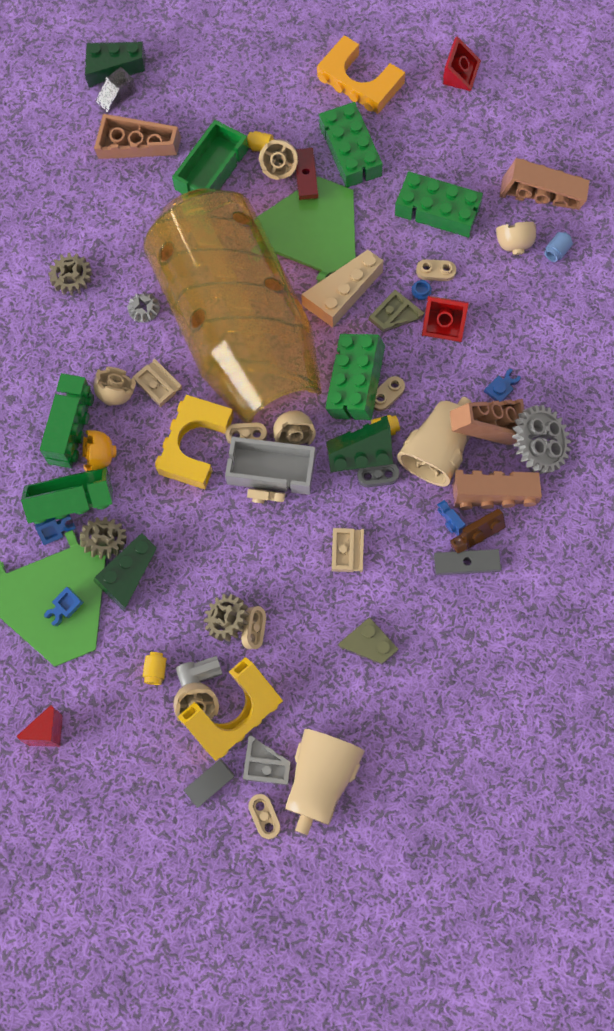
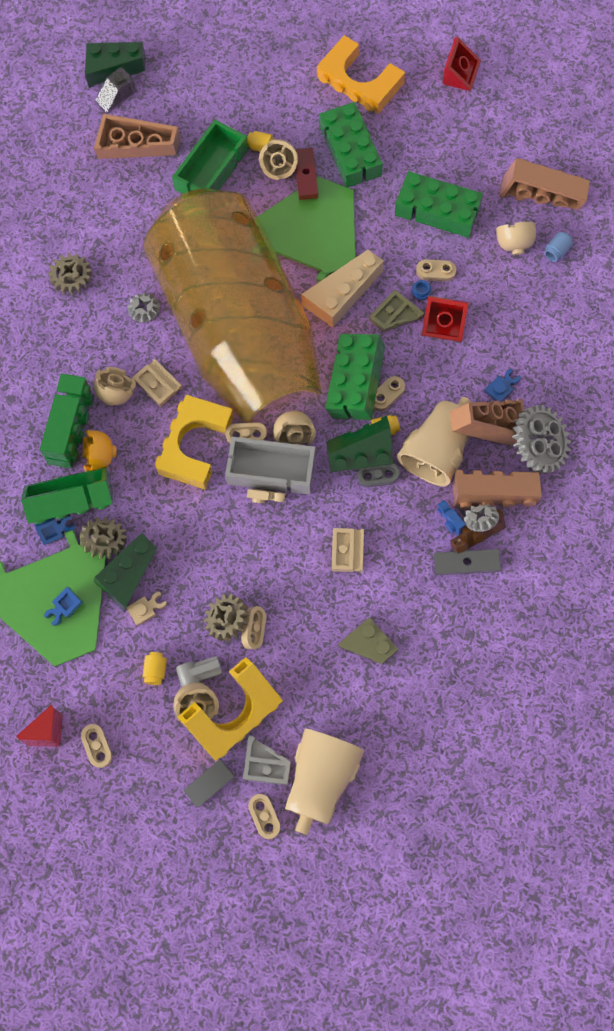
(97, 746): none -> tan plate
(143, 610): none -> tan plate
(485, 522): none -> light grey gear

